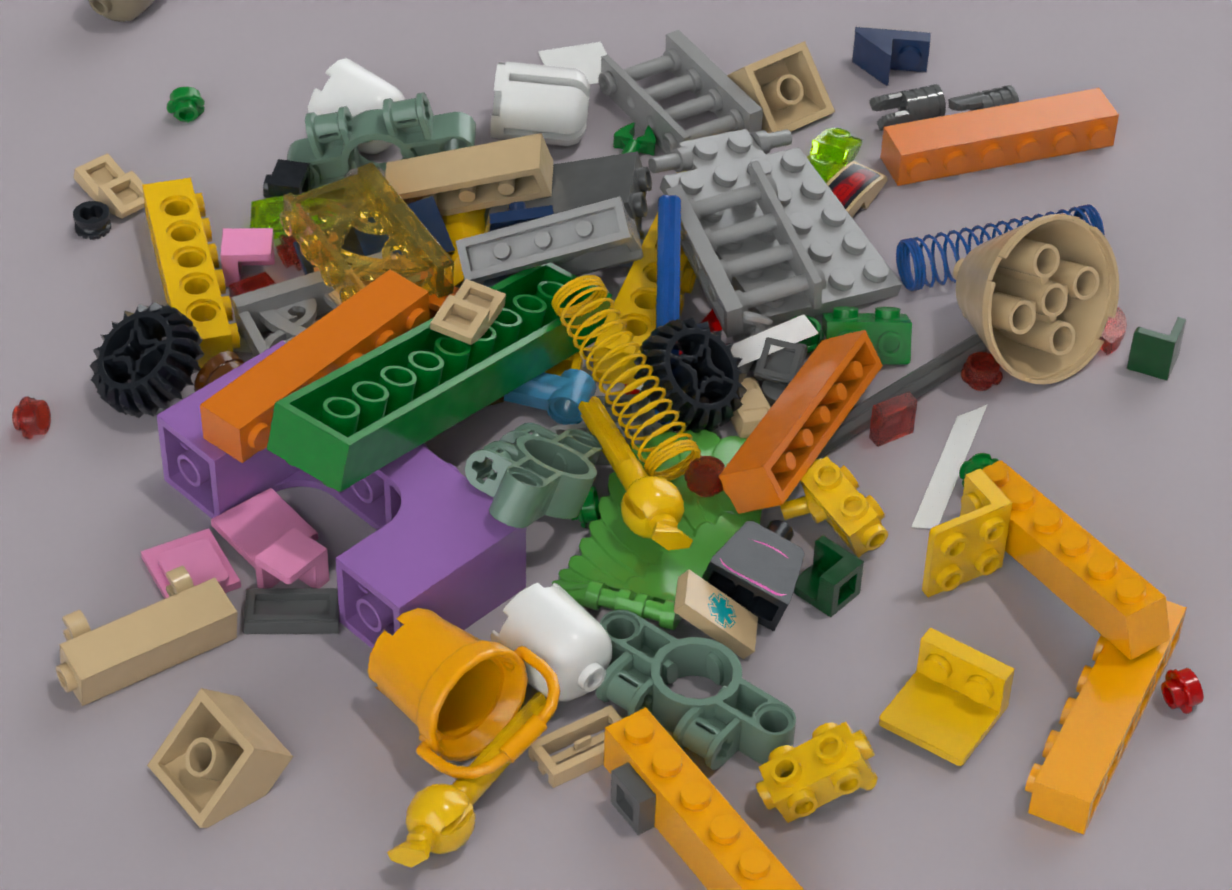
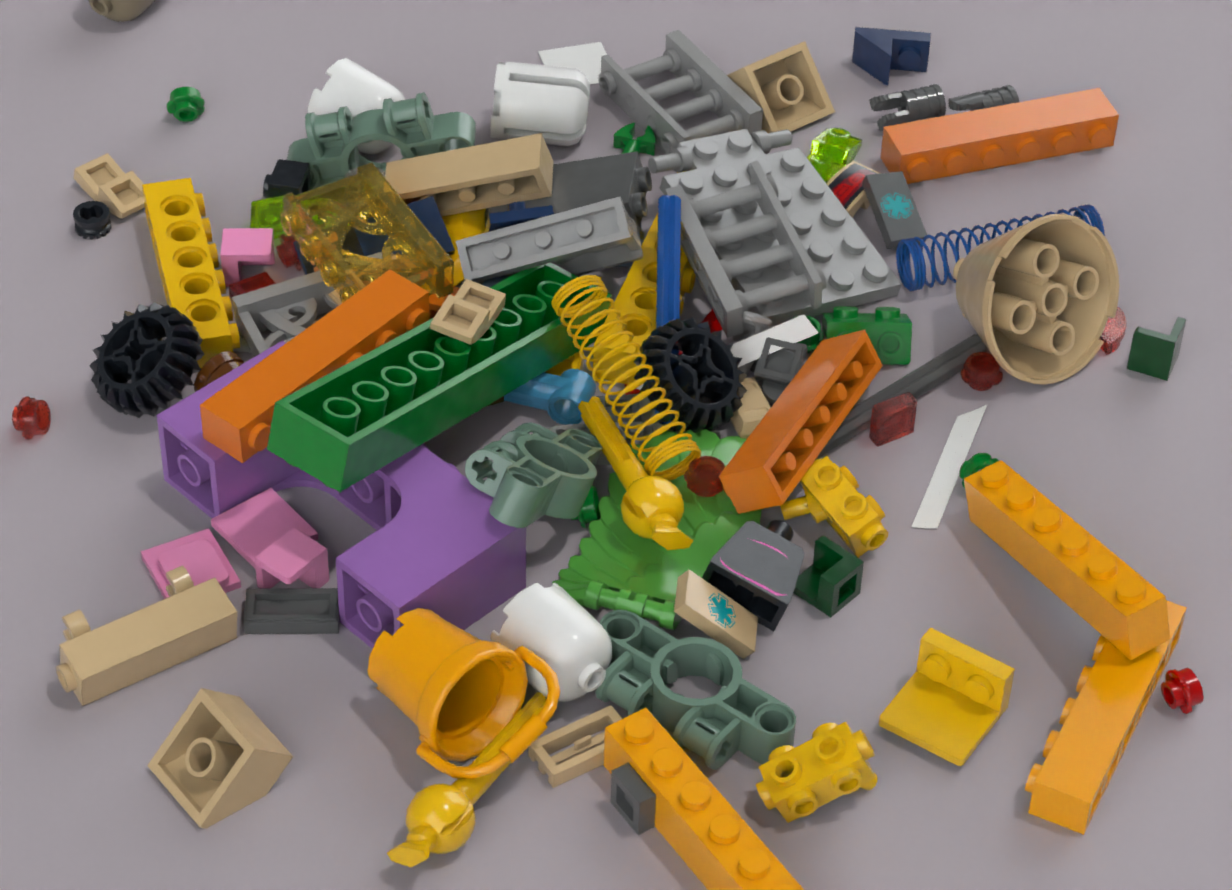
(893, 207): none -> dark grey tile
(973, 541): yellow bracket -> none

